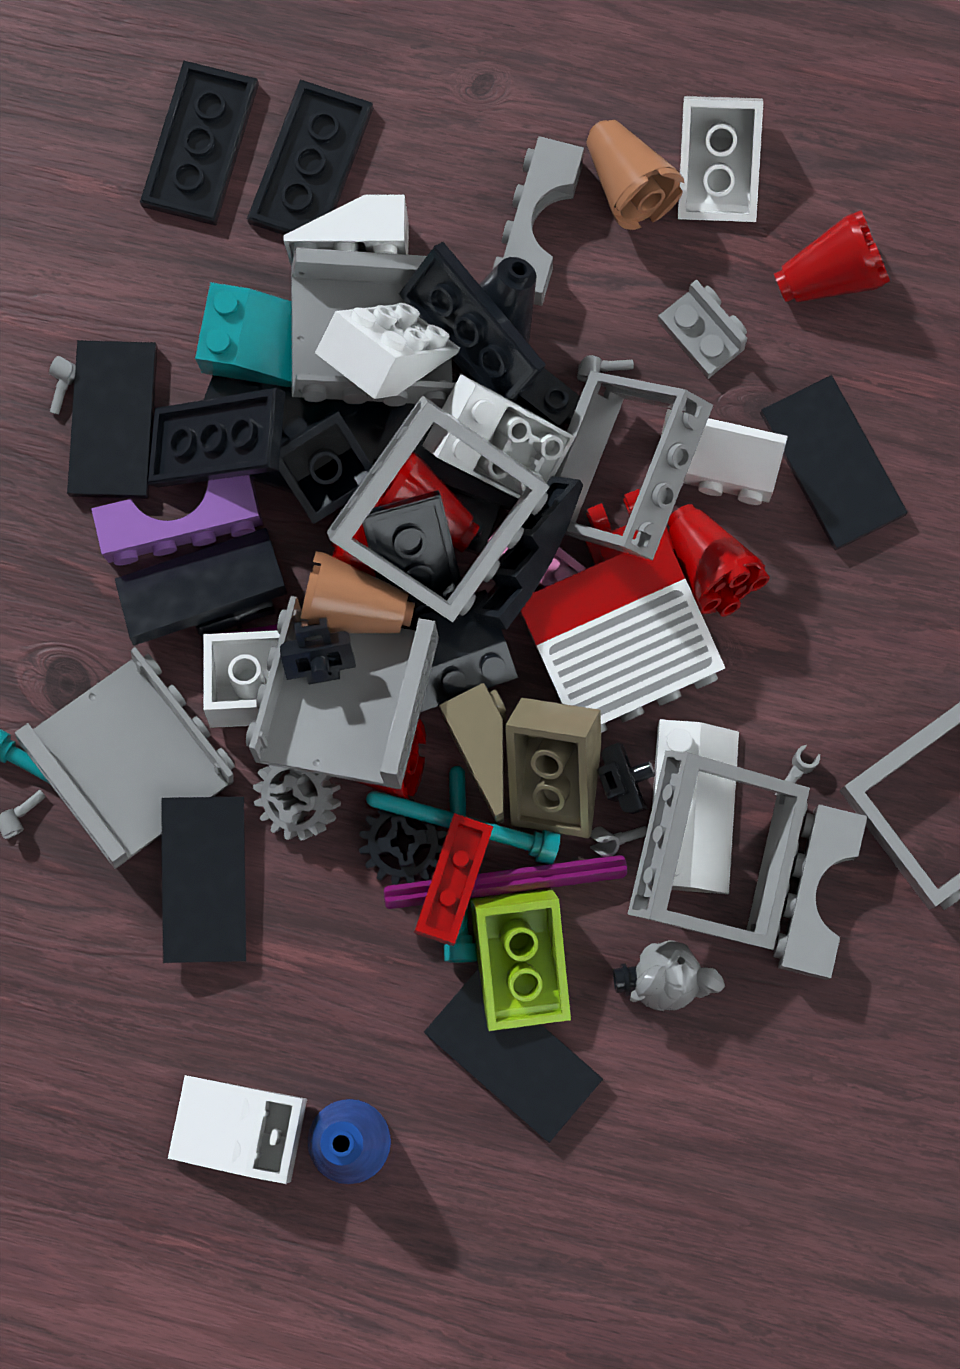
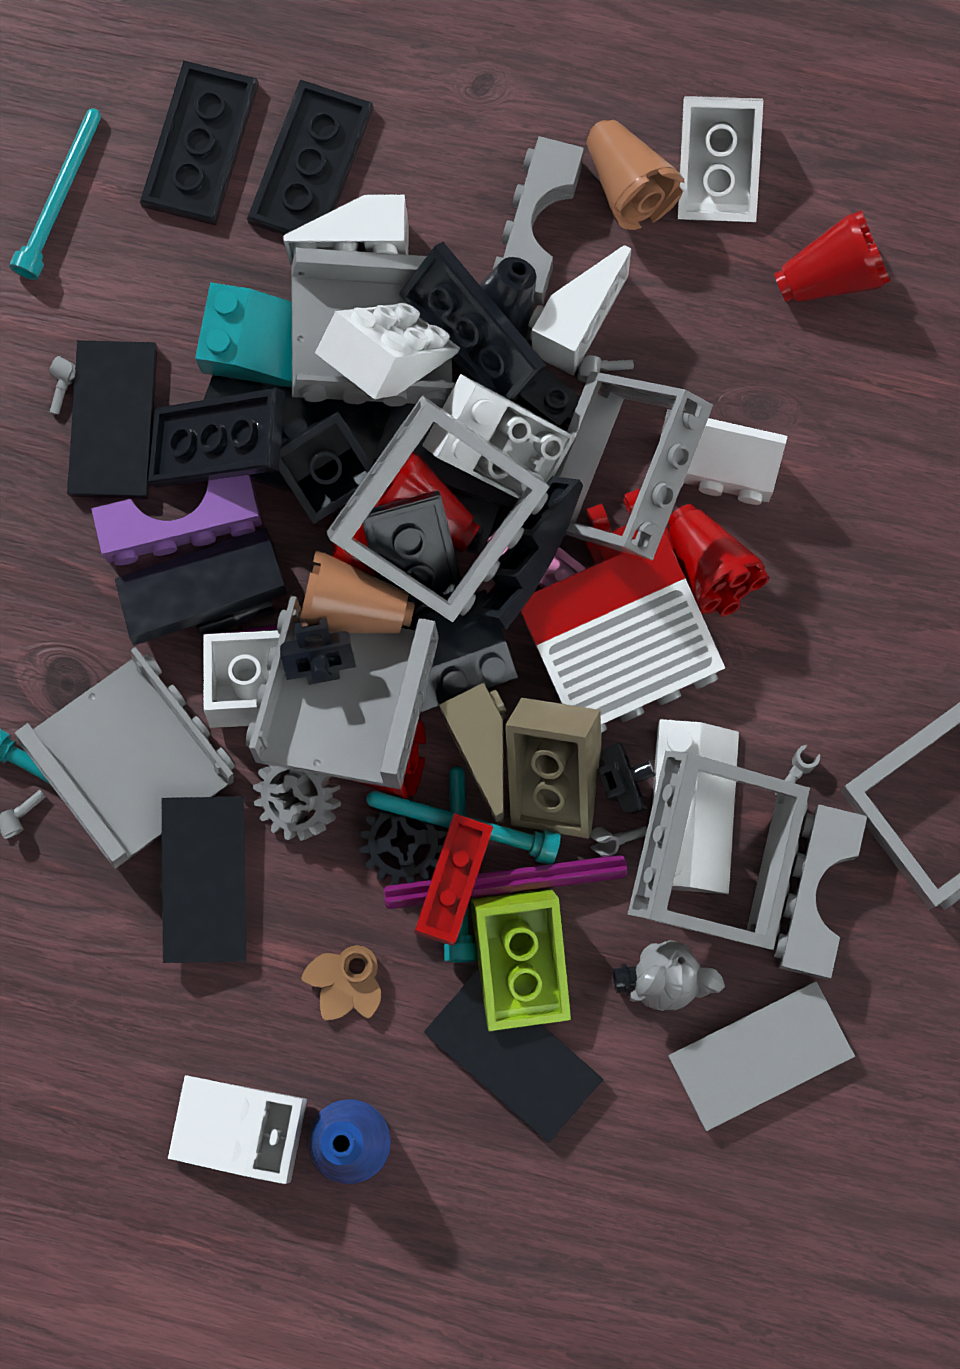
(29, 259): none -> teal piece
(341, 987): none -> medium nougat plate
(576, 312): none -> white slope
(704, 329): light grey bracket -> none
(761, 1056): none -> light grey tile
(834, 463): black tile -> none

